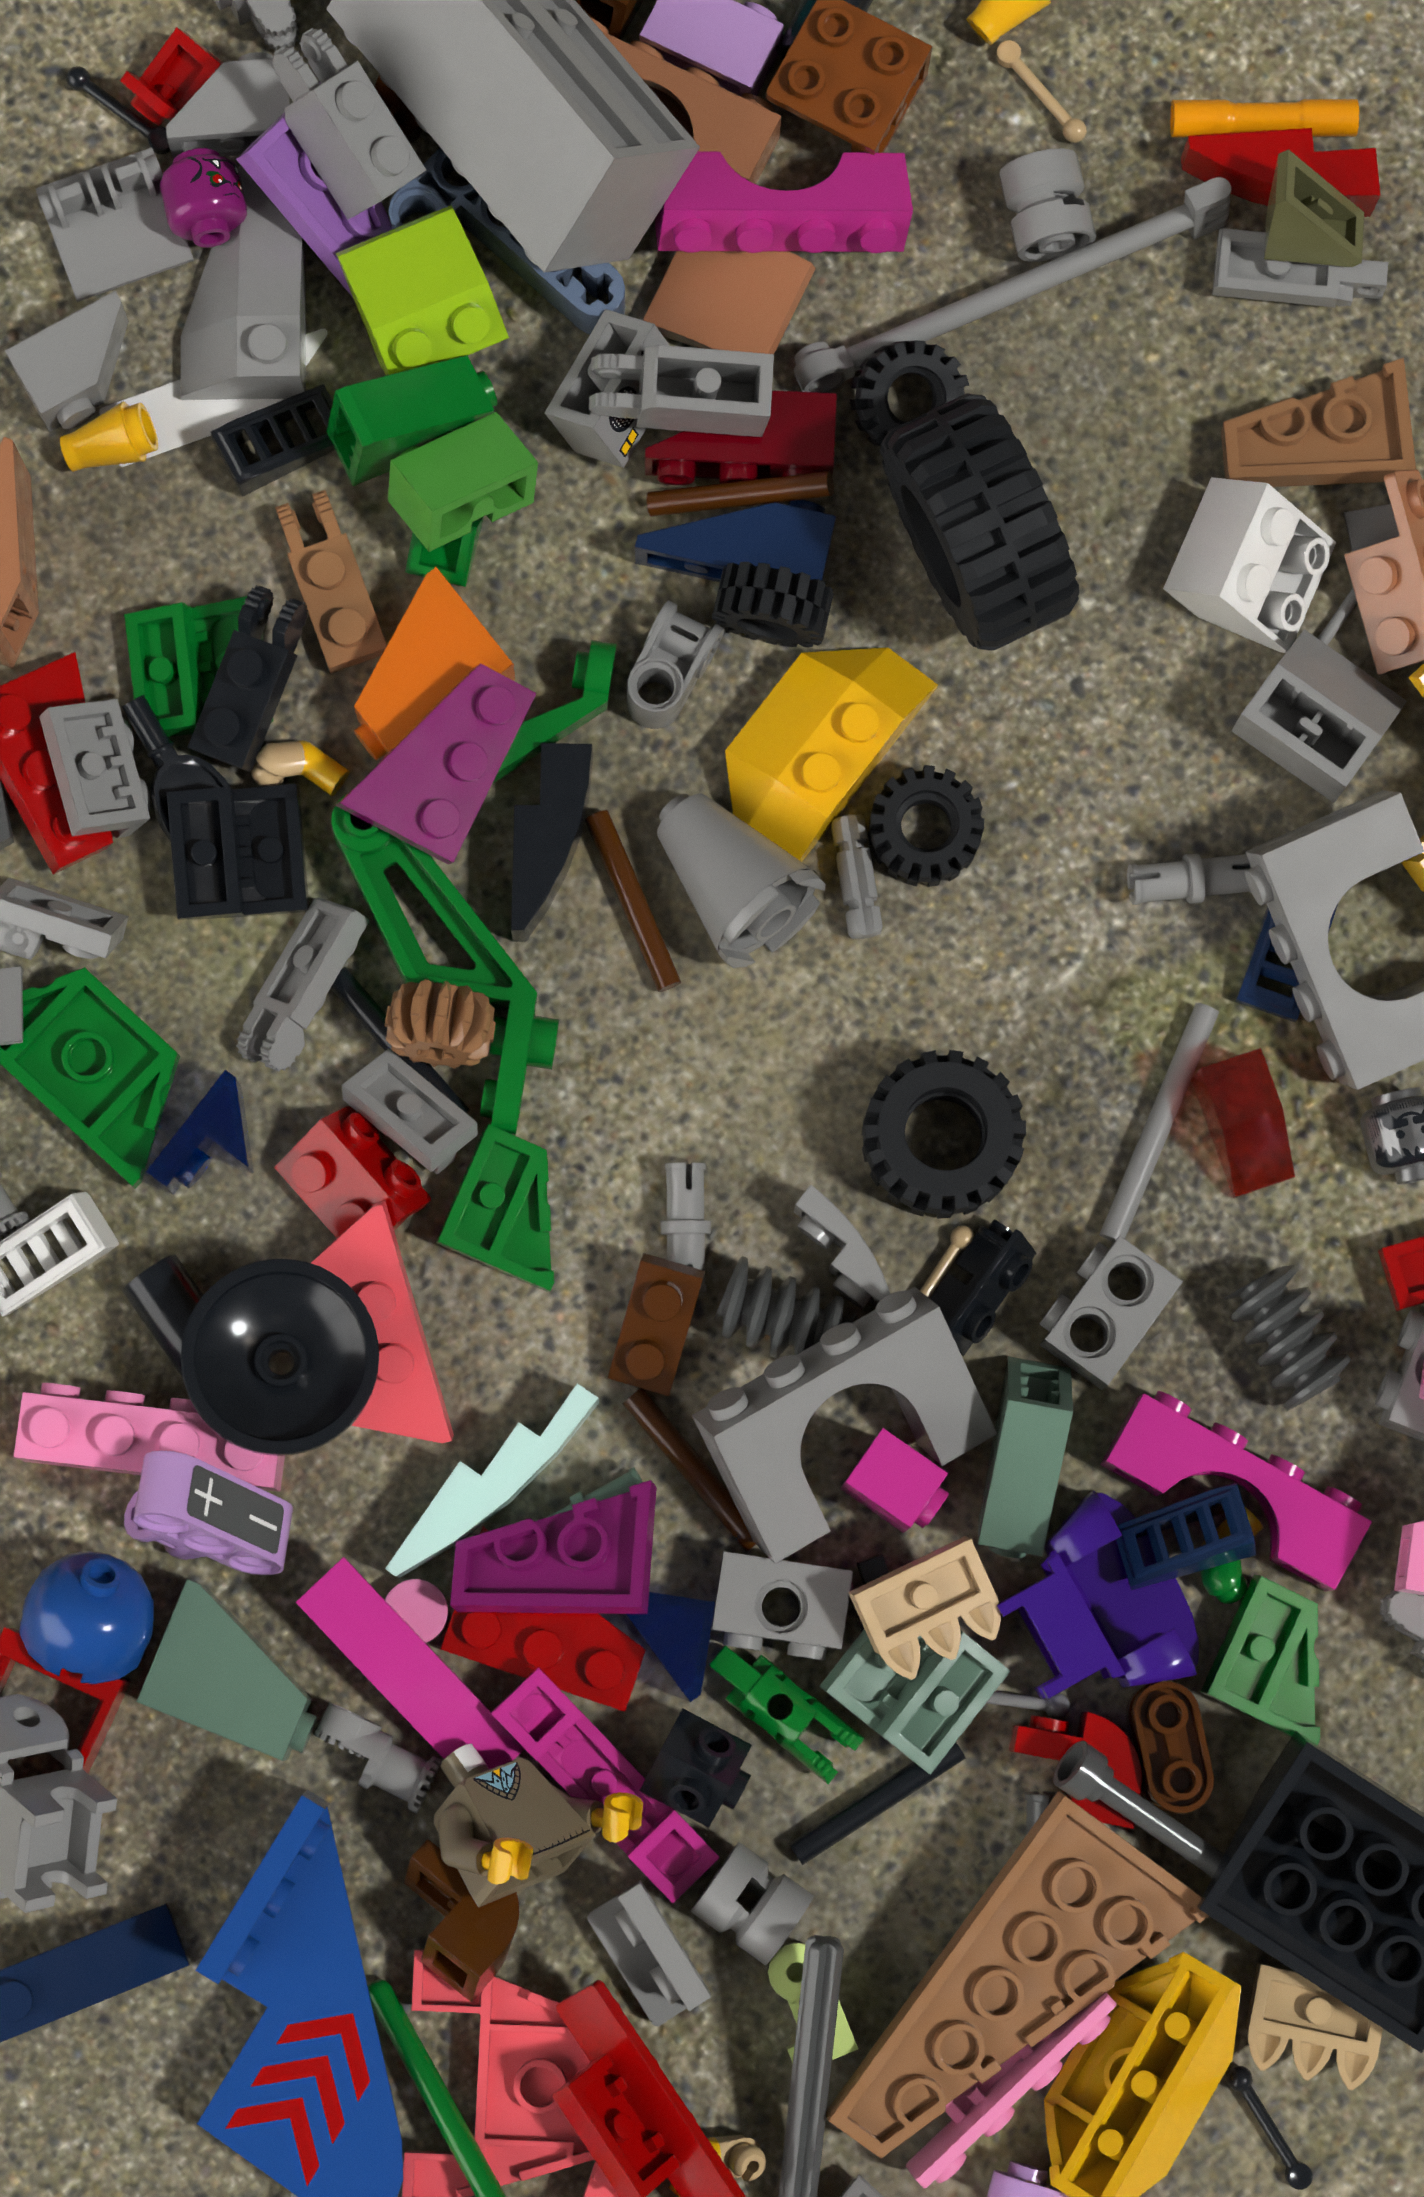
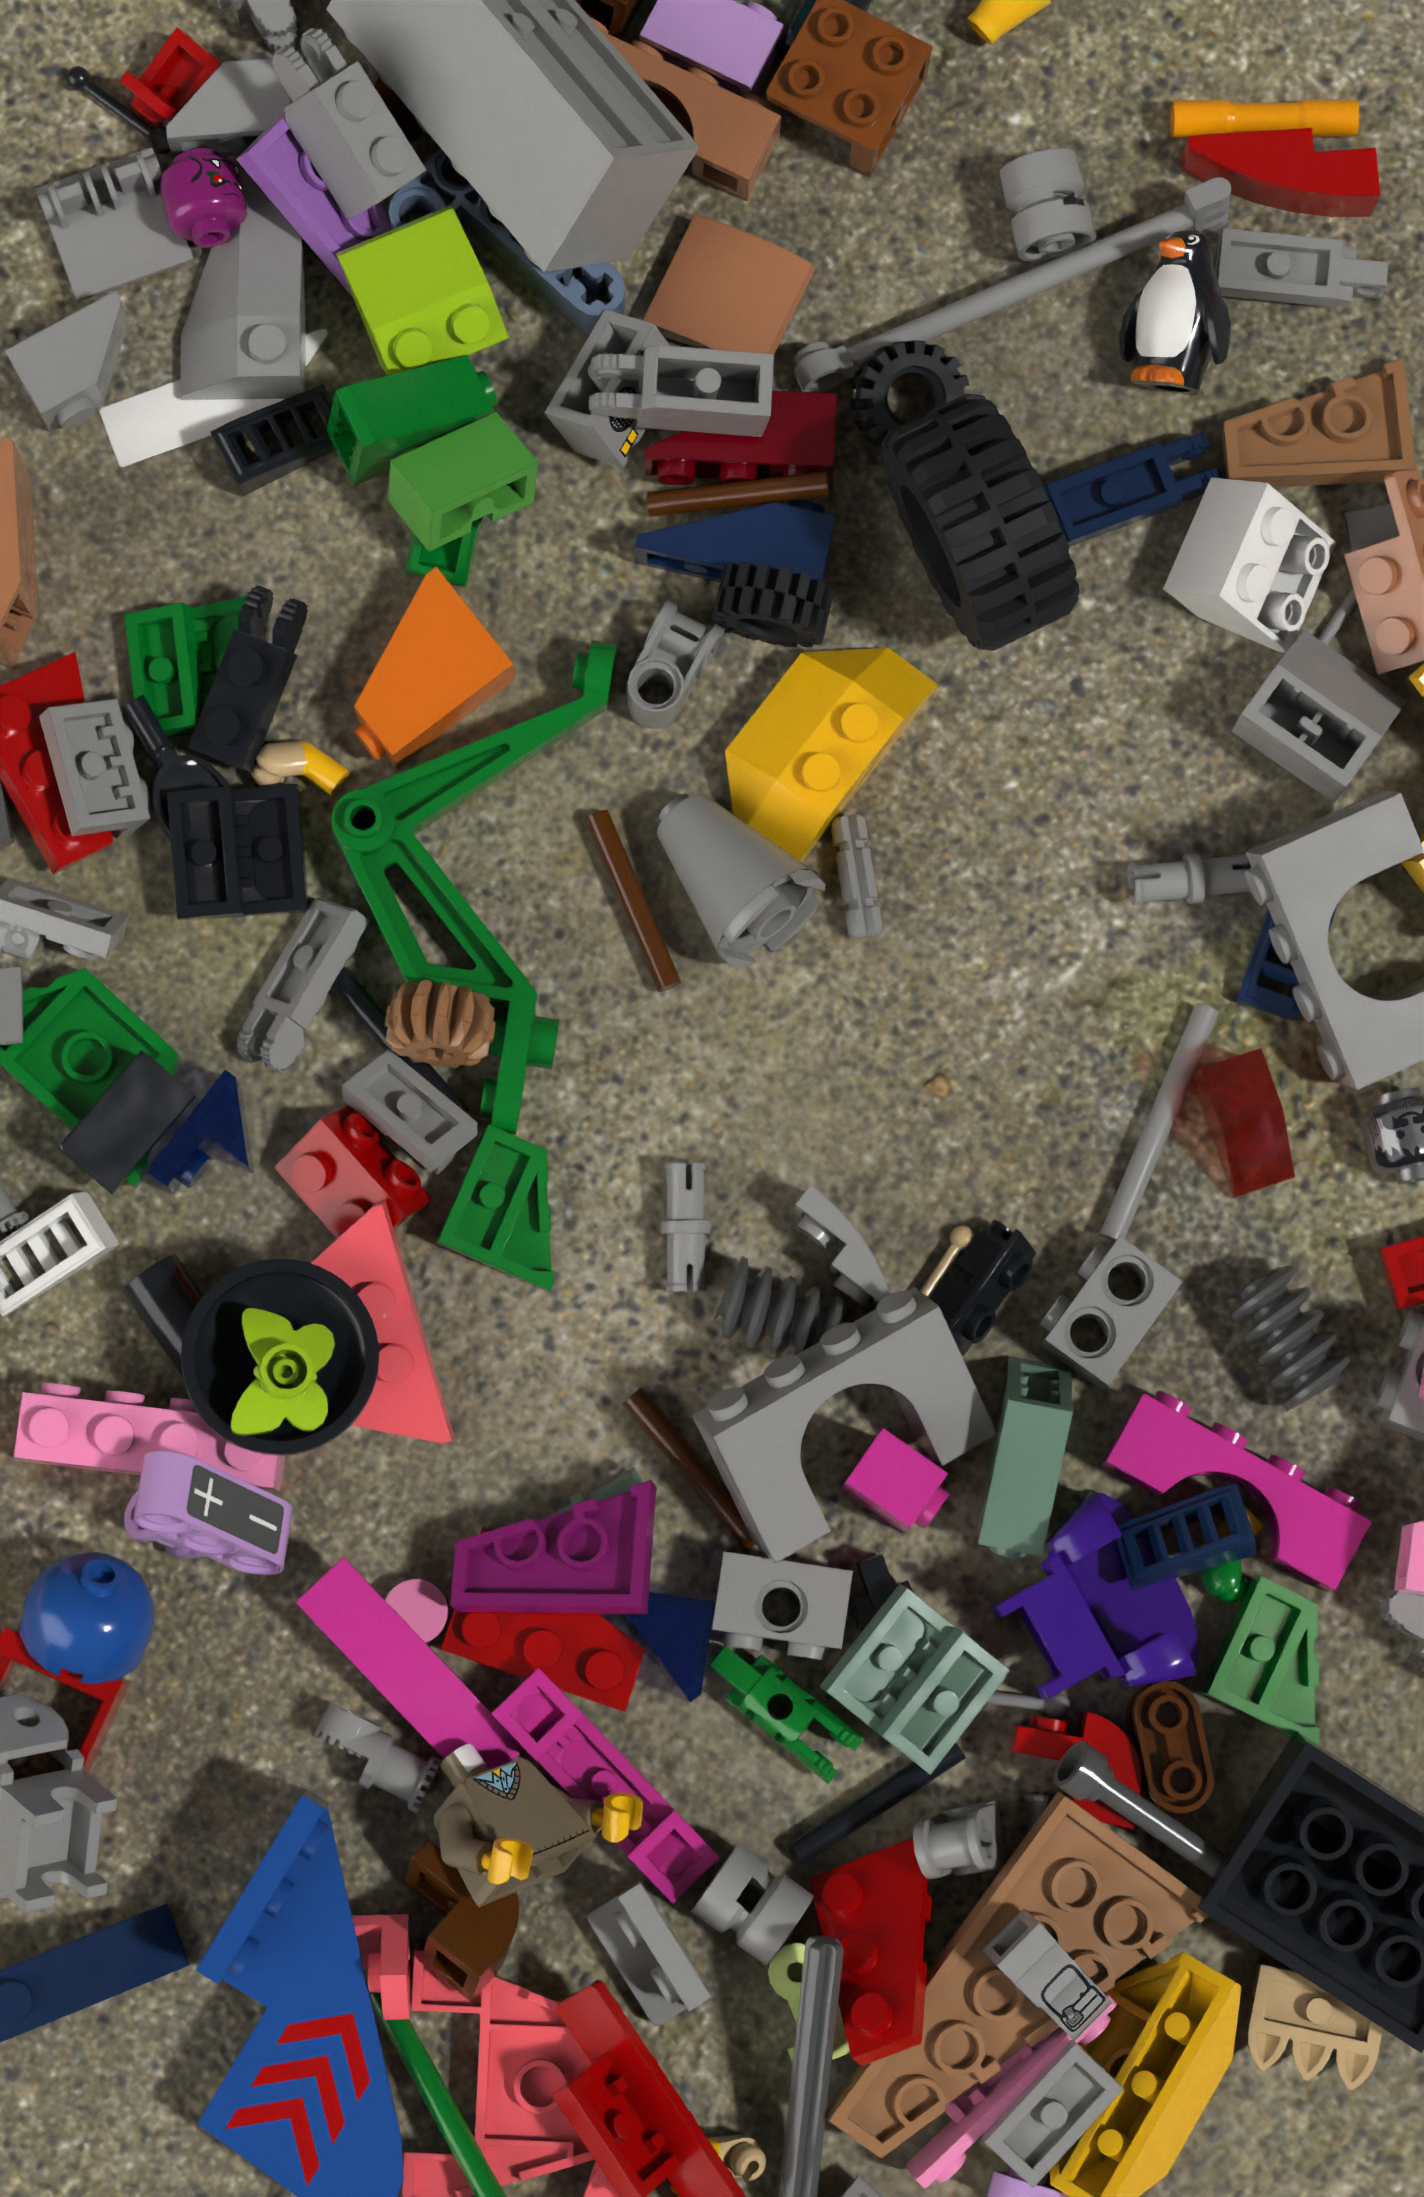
(114, 438): yellow cone -> none
(126, 1122): none -> black slope
(225, 1680): sand green slope -> none
(284, 1374): none -> lime animal
(333, 589): medium nougat hinge -> none
(388, 1958): none -> coral bracket
(445, 766): magenta wing -> none
(472, 1499): light aqua slope -> none
(548, 833): black slope -> none
(656, 1324): reddish brown piece -> none
(698, 1769): black brick -> none
(853, 210): dark pink arch -> none
(880, 1918): none -> red wing
(926, 788): black tyre -> none
(926, 1602): tan plate -> none
(956, 1081): black tyre -> none
(961, 1841): none -> light grey piece
(1009, 56): tan hinge -> none
(1047, 1974): none -> light grey leg
(1052, 2113): none -> light grey hinge
(1127, 489): none -> dark blue hinge
(1177, 318): none -> animal
(1296, 2173): black hinge -> none
(1310, 218): olive slope -> none

